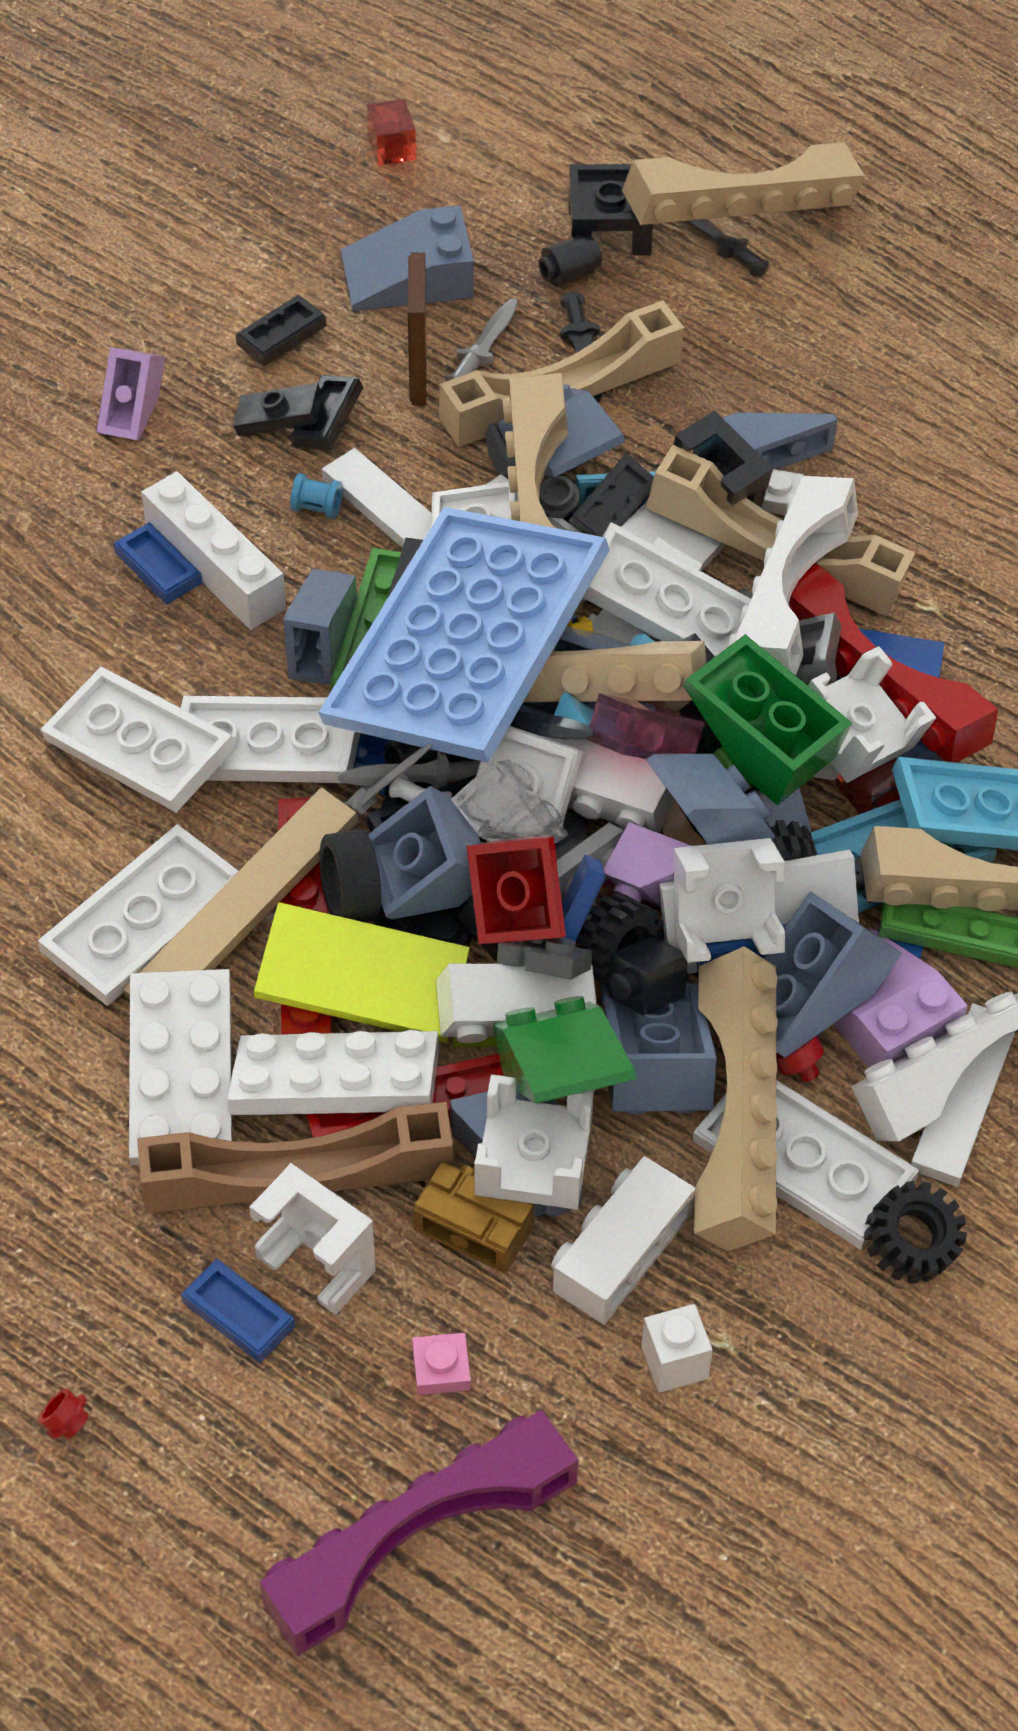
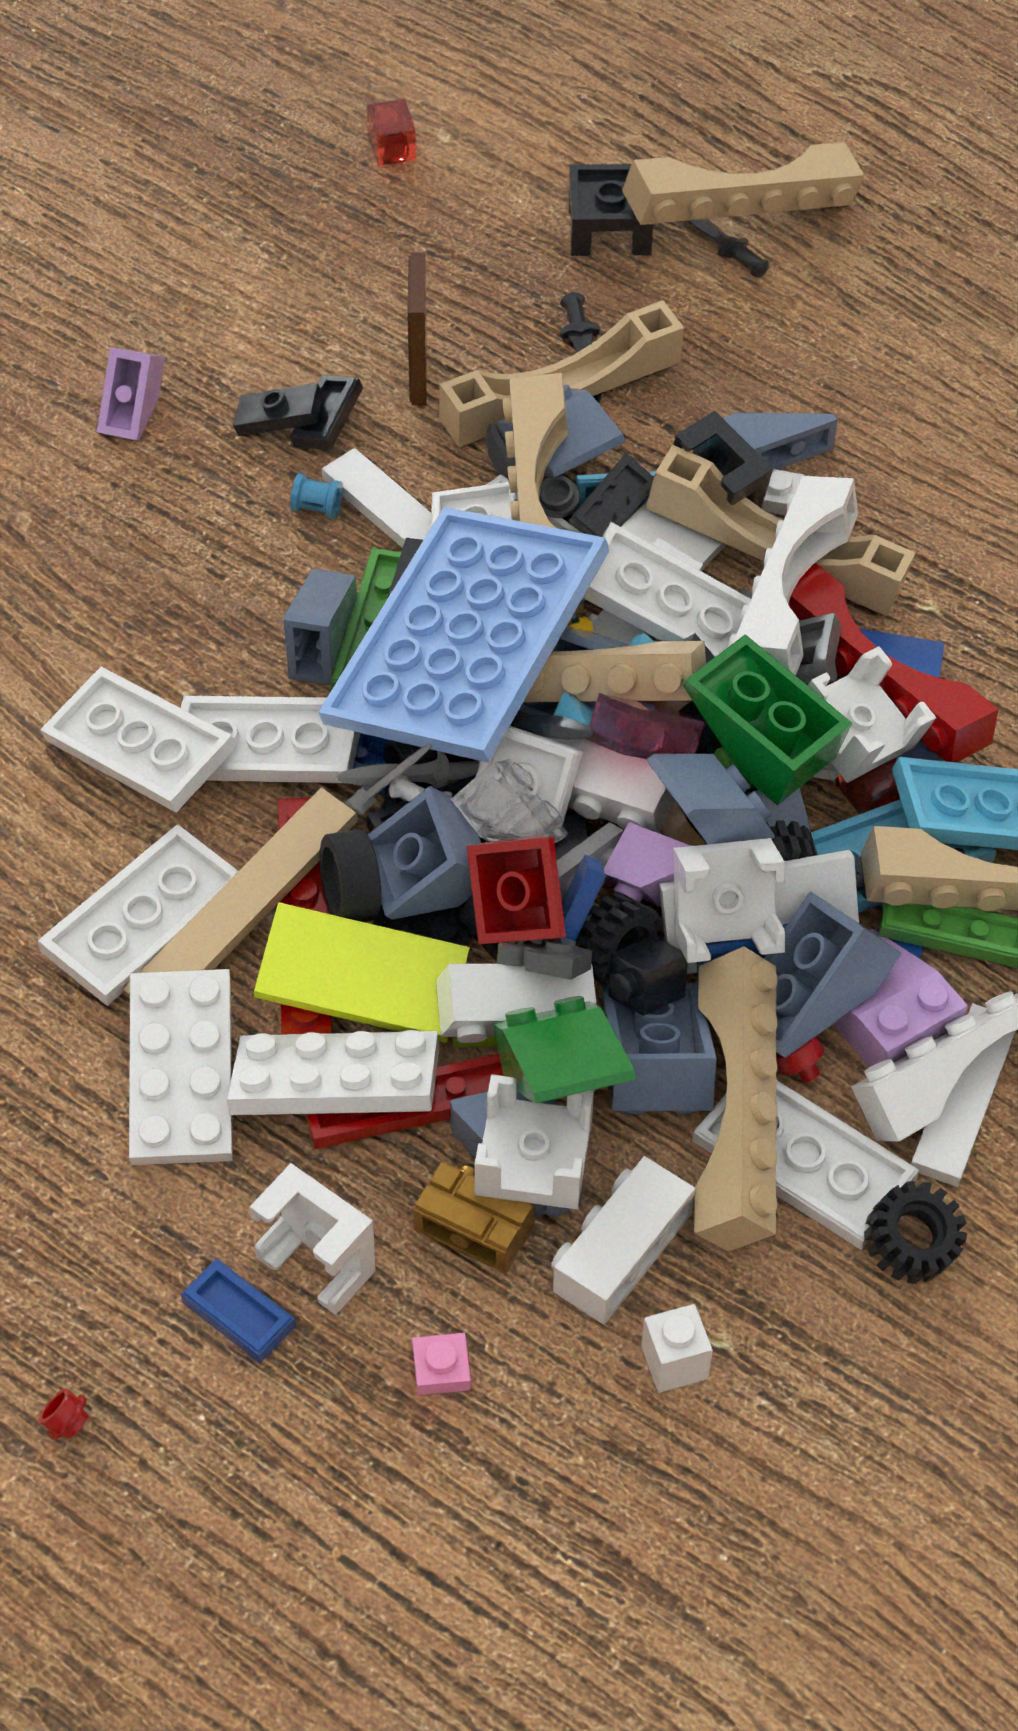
(157, 563): blue tile -> none
(204, 1171): medium nougat arch -> none
(214, 546): white brick -> none
(281, 330): black plate -> none
(379, 263): sand blue slope -> none
(479, 354): light grey sword -> none
(512, 1471): magenta arch -> none
(569, 260): black brick -> none

